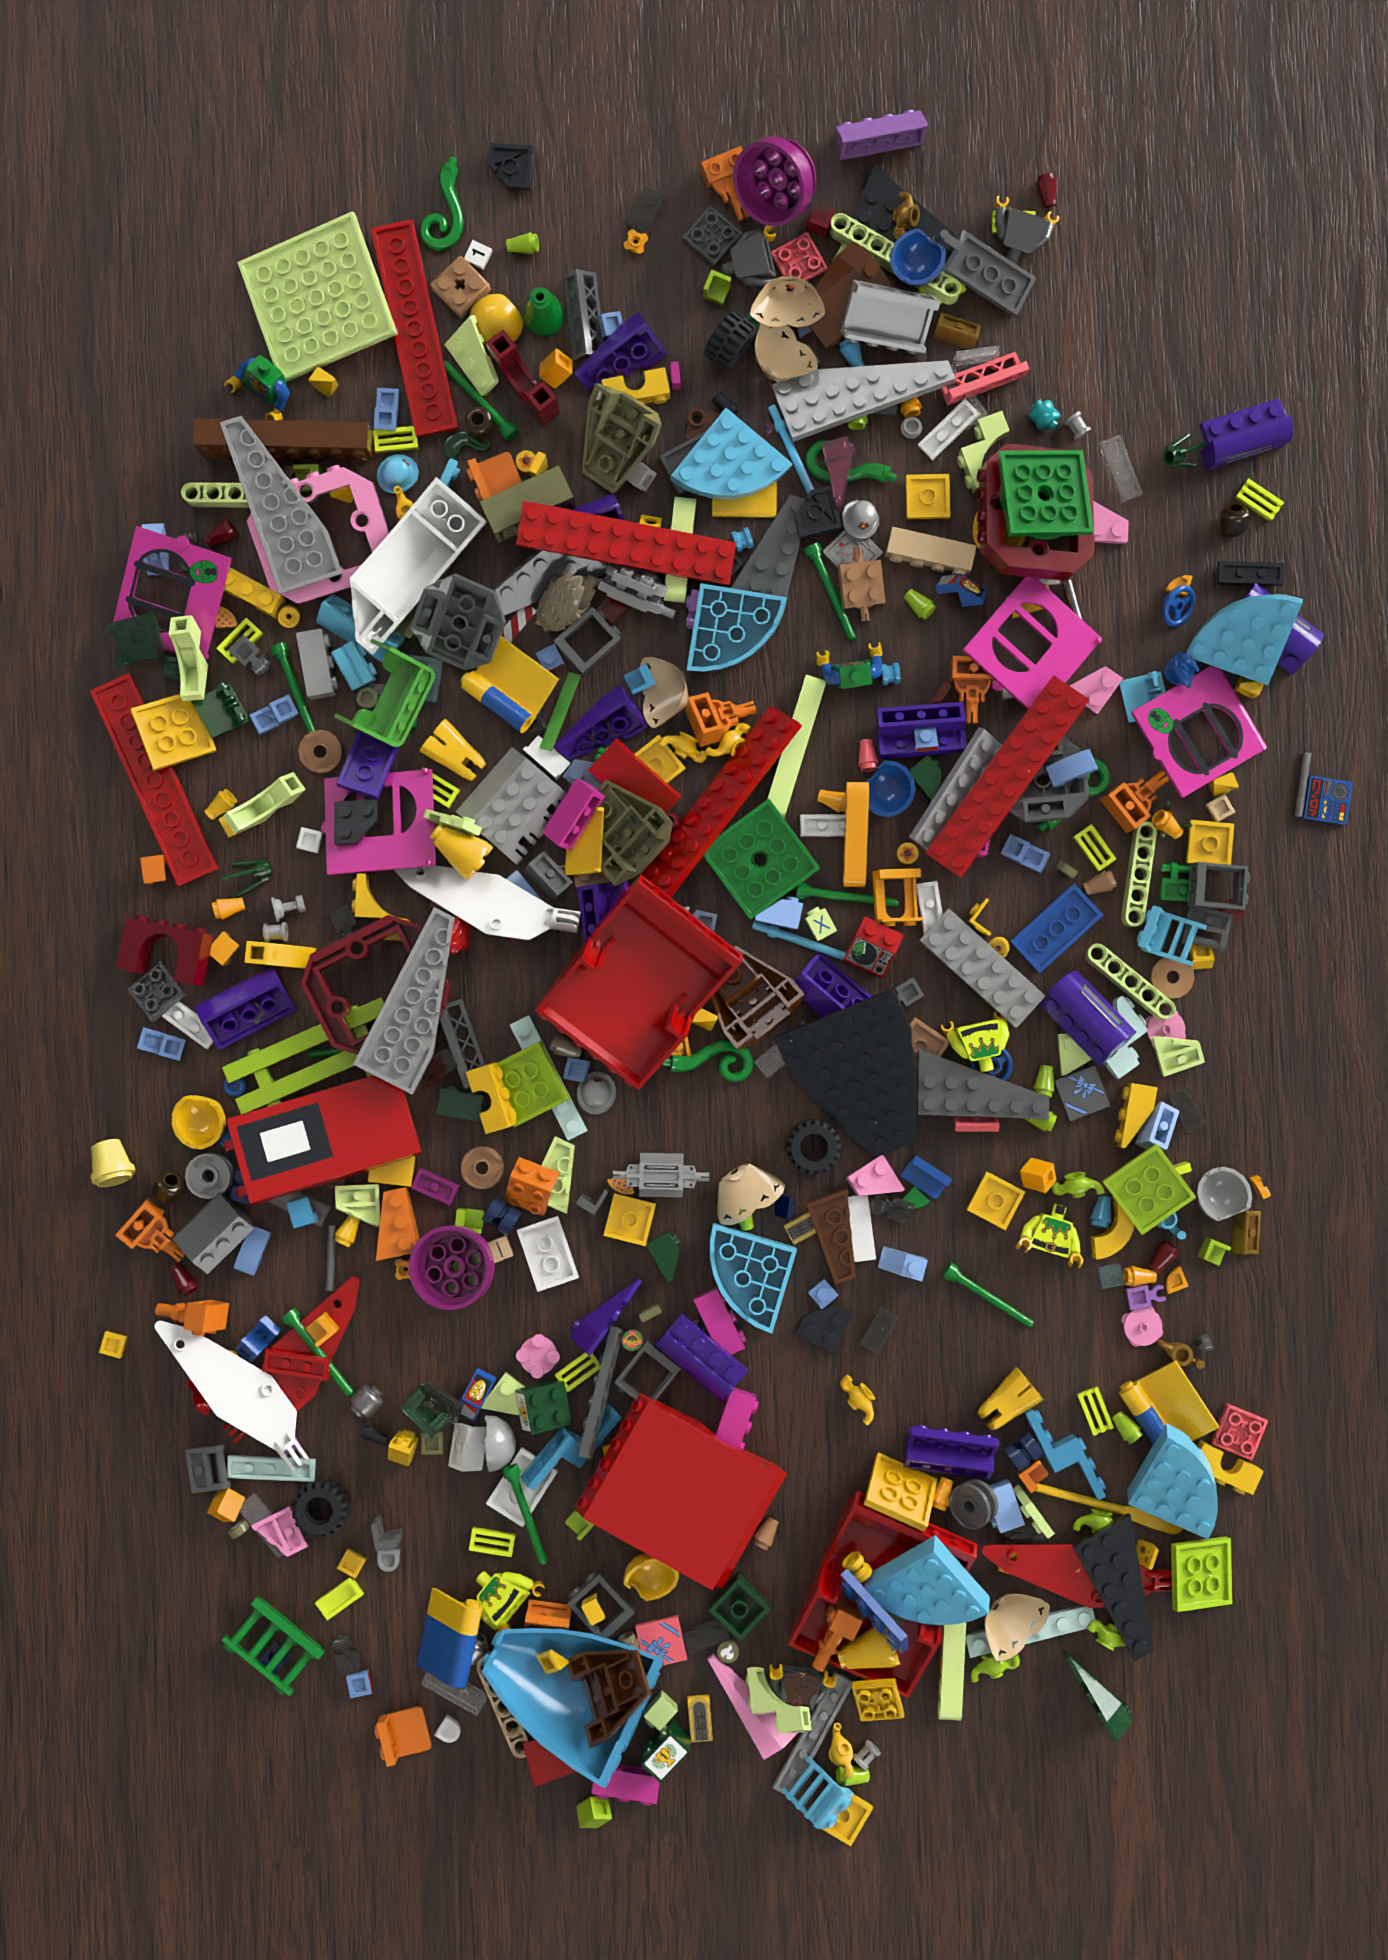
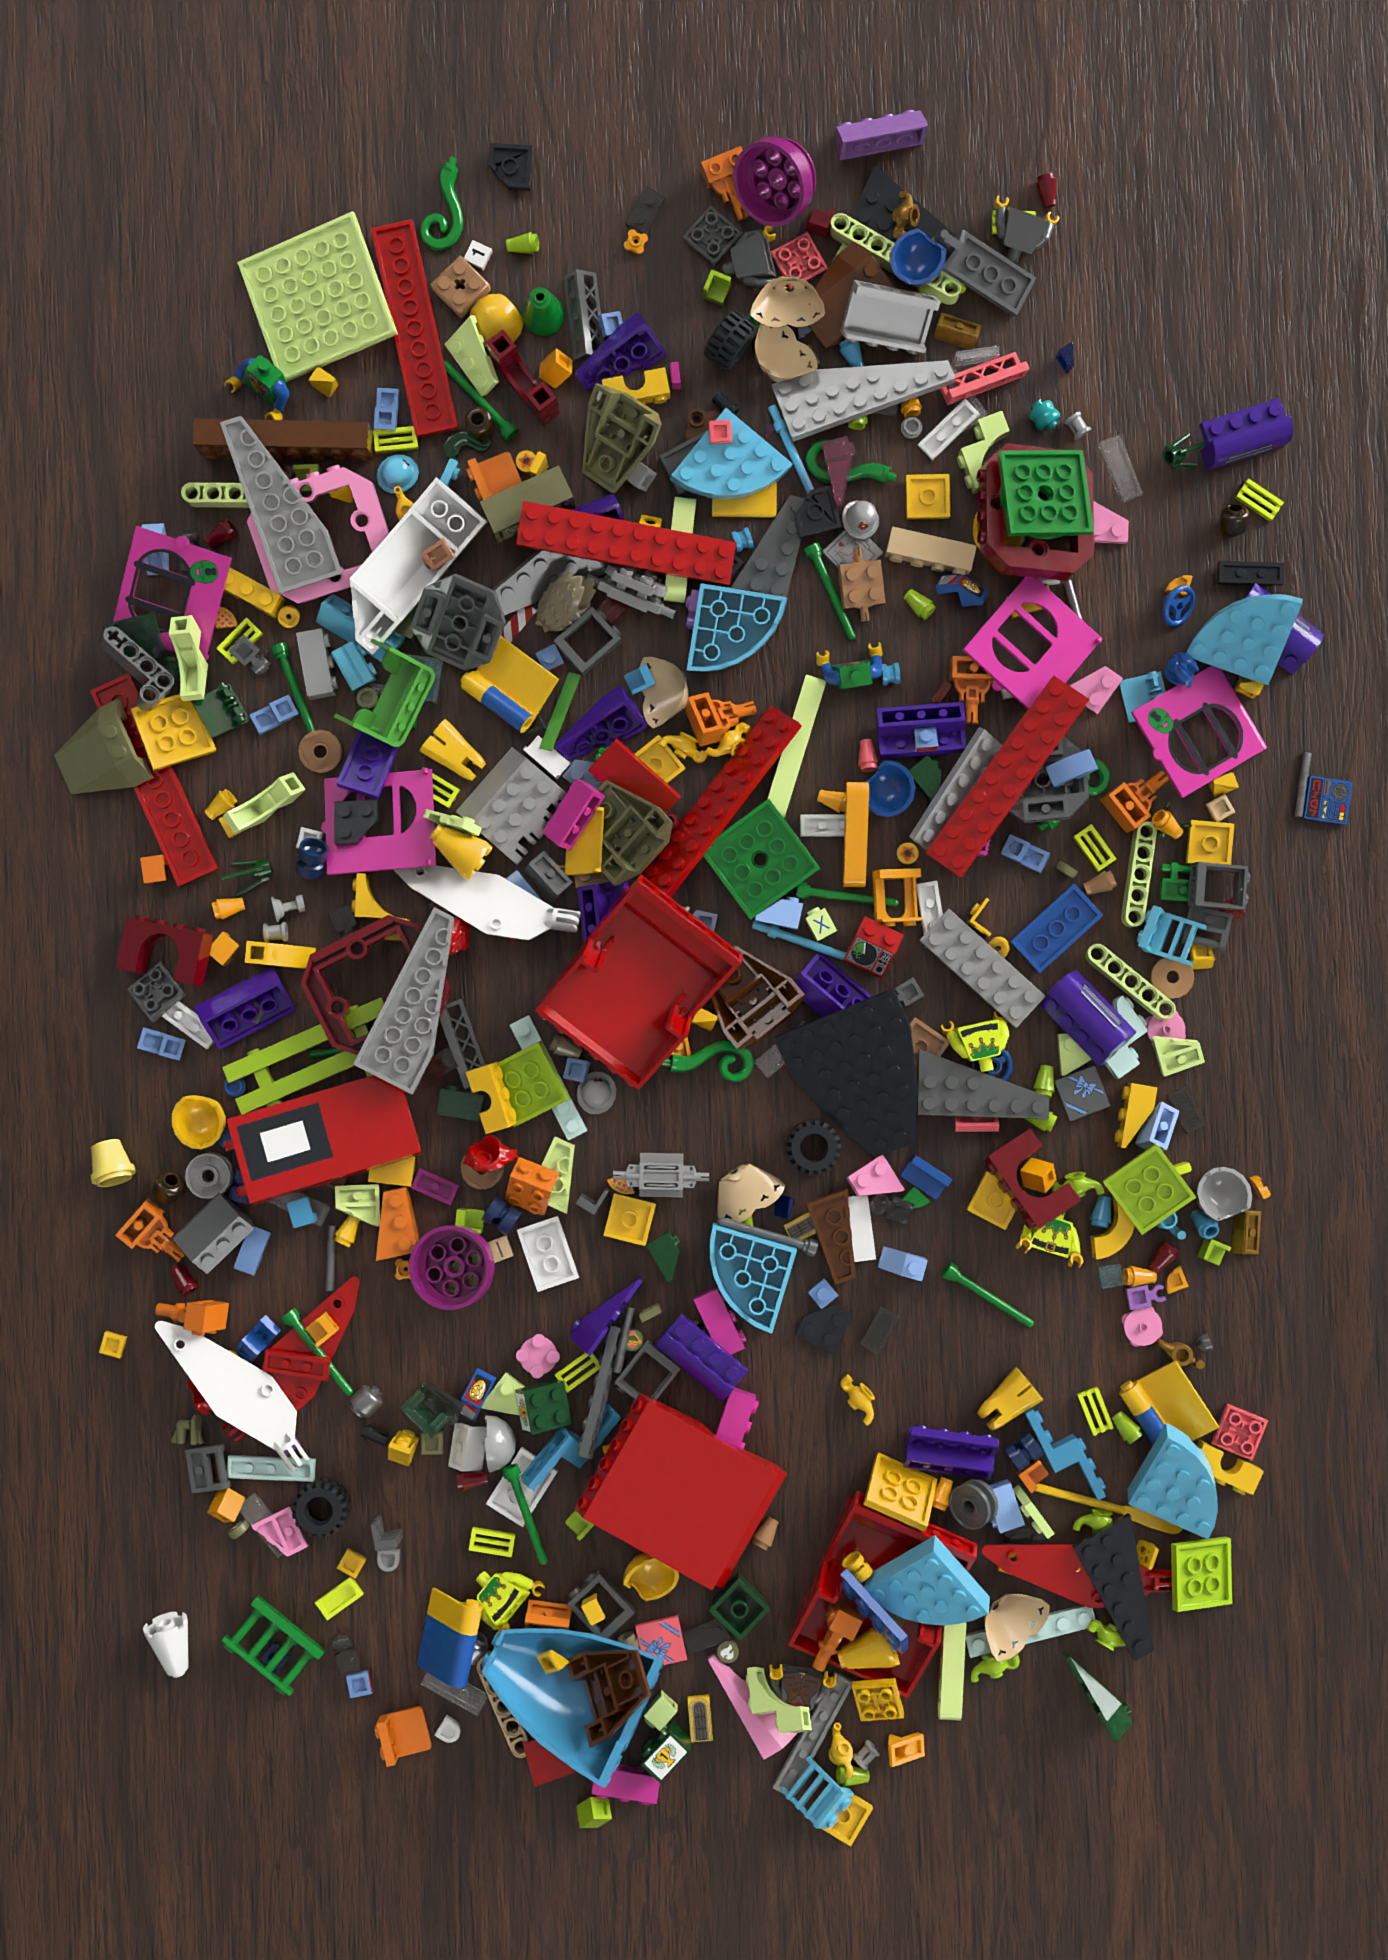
(102, 754): none -> olive wedge
(133, 666): none -> dark grey beam
(170, 1642): none -> white cone
(194, 1425): none -> olive piece
(311, 858): none -> dark blue wheel
(437, 555): none -> nougat bracket
(470, 1479): none -> dark red cone
(489, 1155): none -> red hair
(623, 1340): none -> flat silver bar
(720, 432): none -> coral tile
(808, 1246): none -> dark grey piece
(905, 1748): none -> light orange slope
(1035, 1210): none -> dark red arch
(1065, 357): none -> clear blue slope
(1205, 1226): none -> dark azure cone

